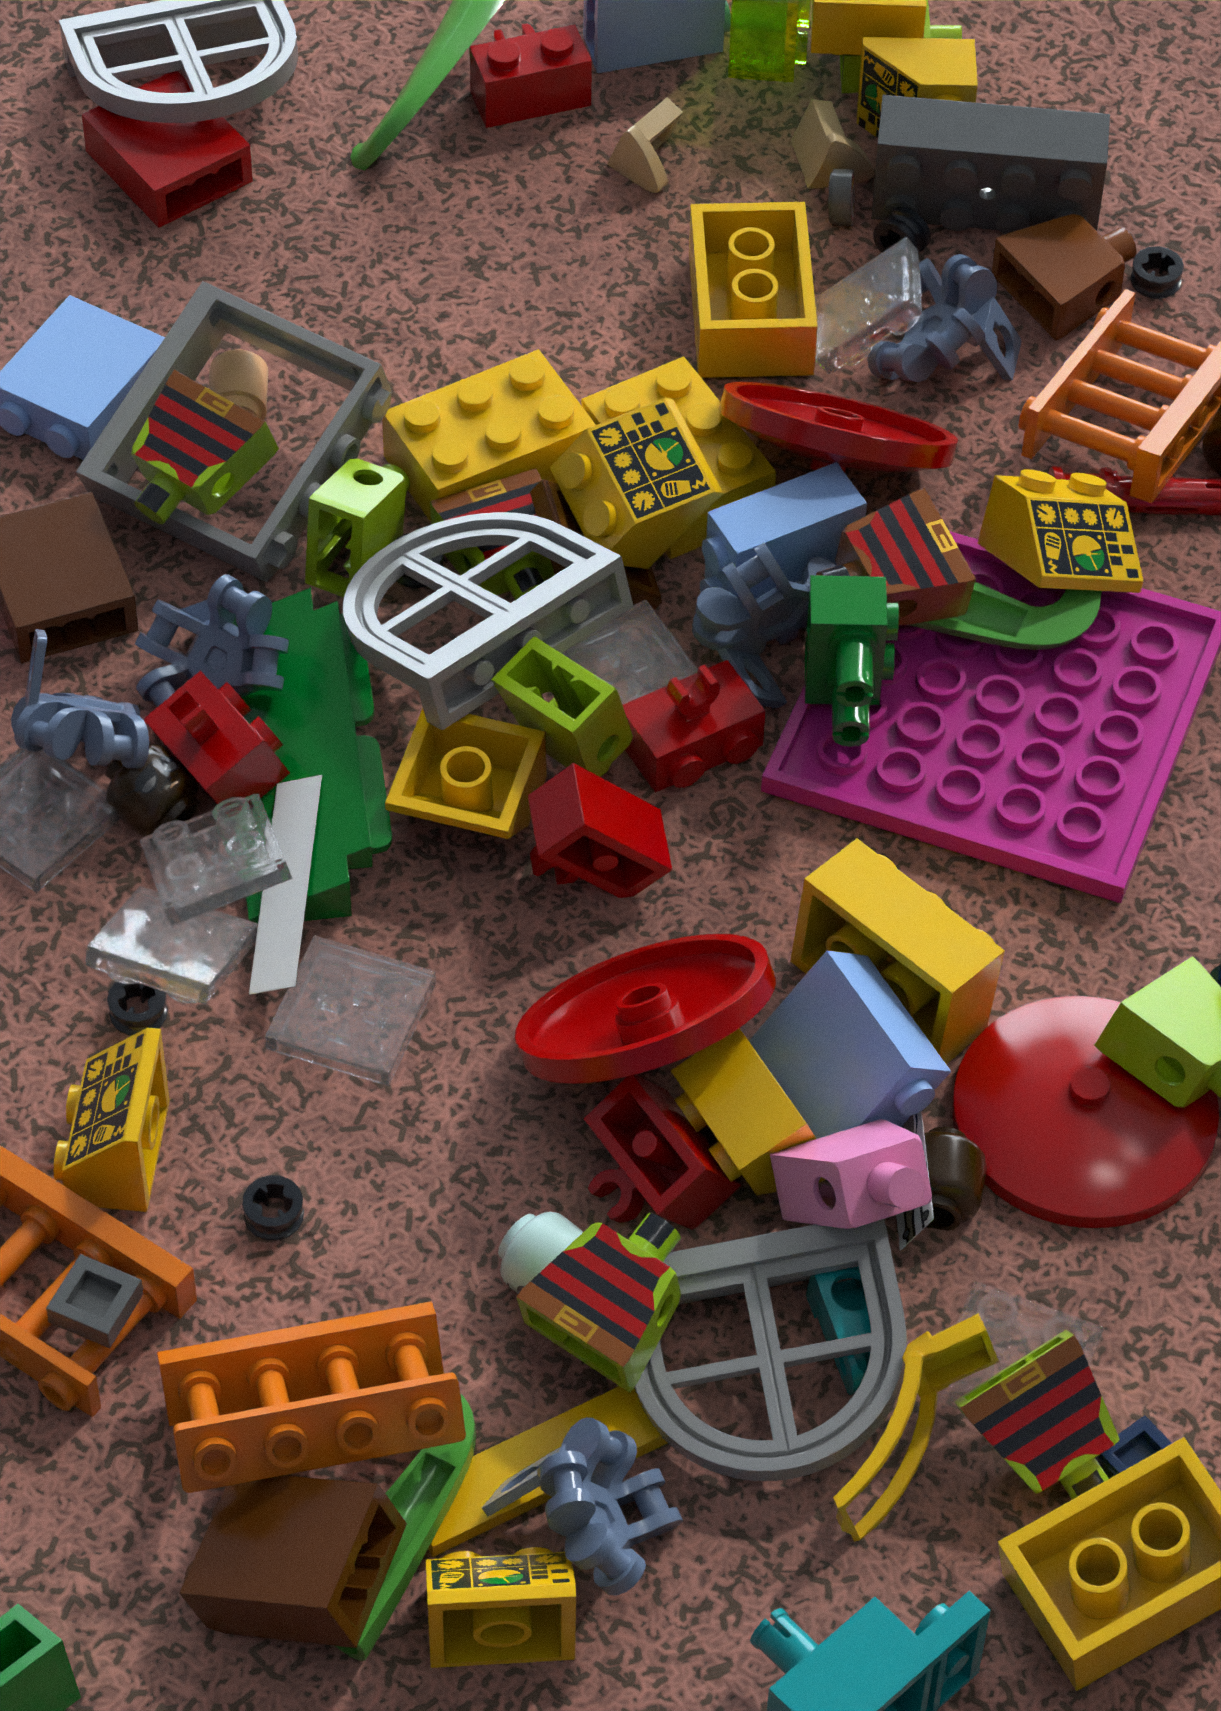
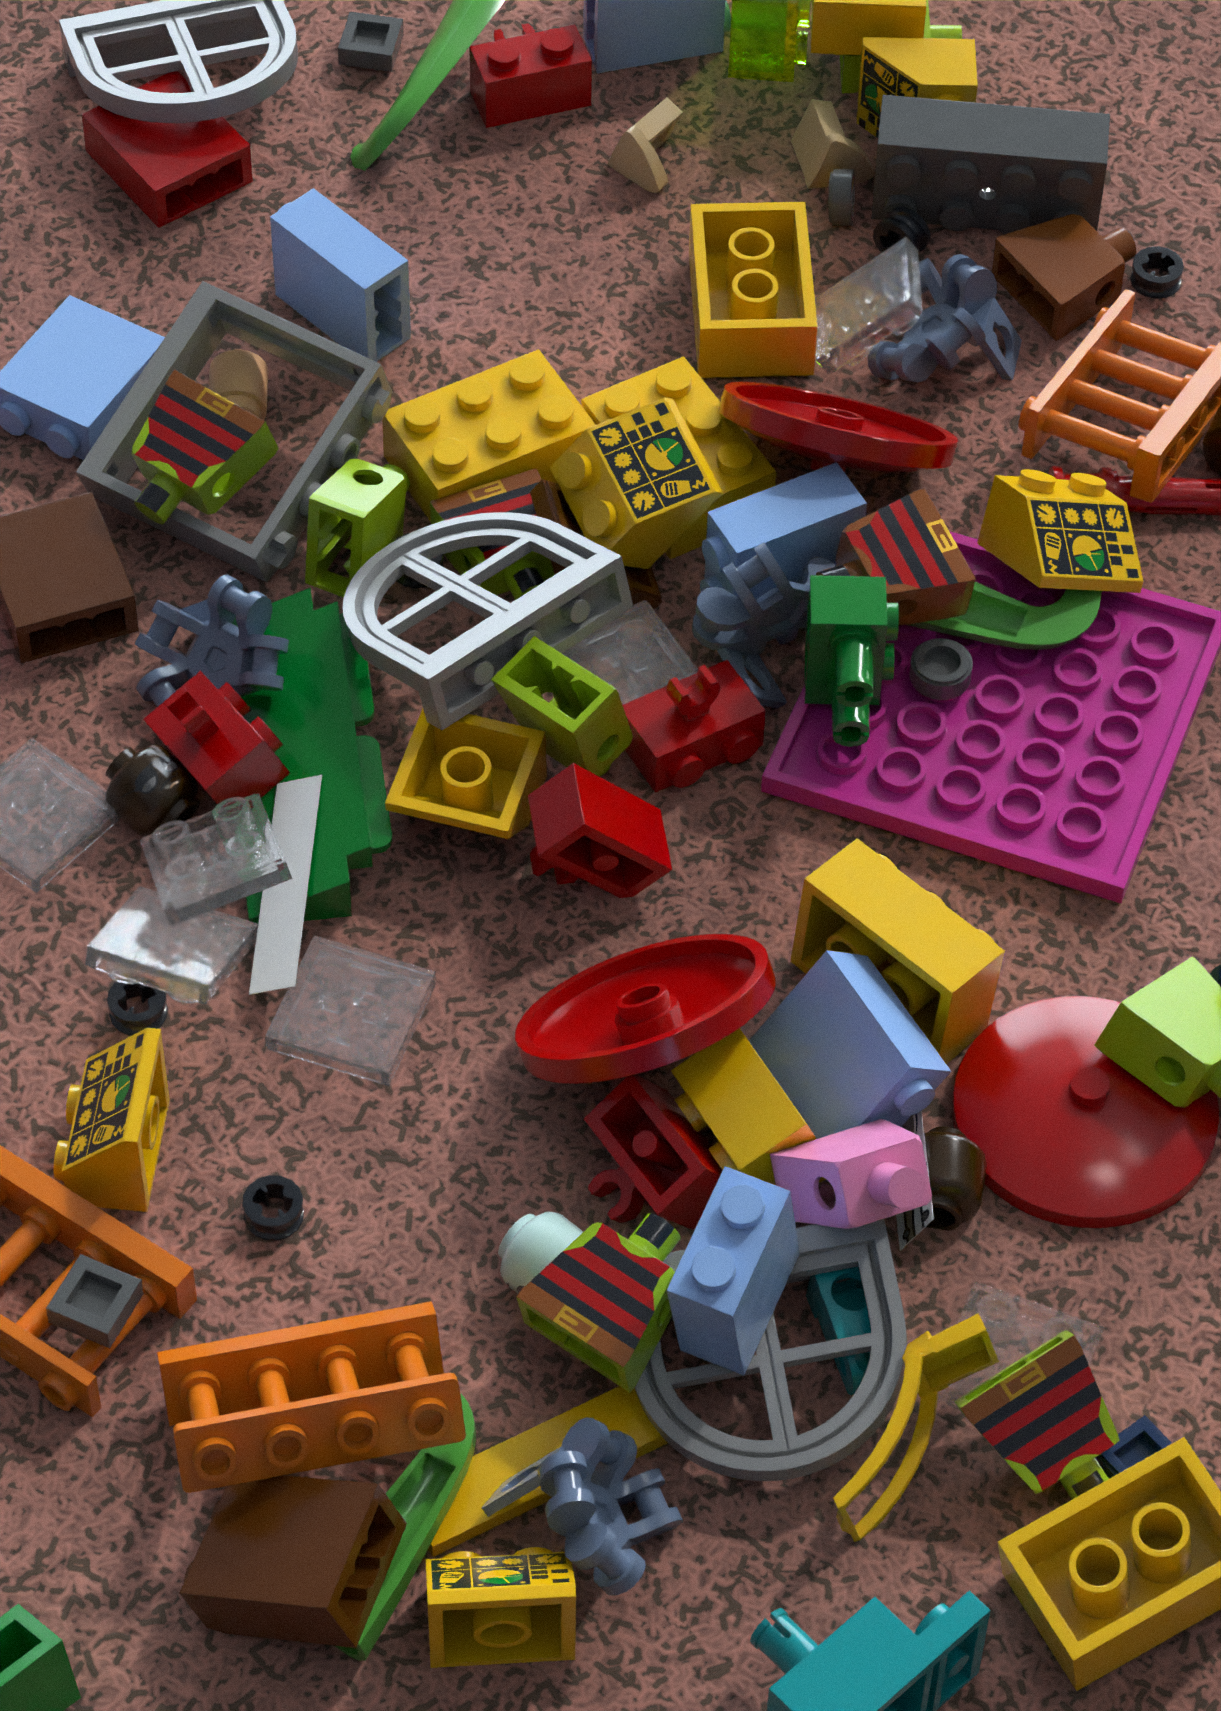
(65, 719): sand blue piece -> none
(340, 276): none -> light blue brick
(370, 41): none -> dark grey plate
(734, 1270): none -> light blue brick
(940, 669): none -> dark grey tile

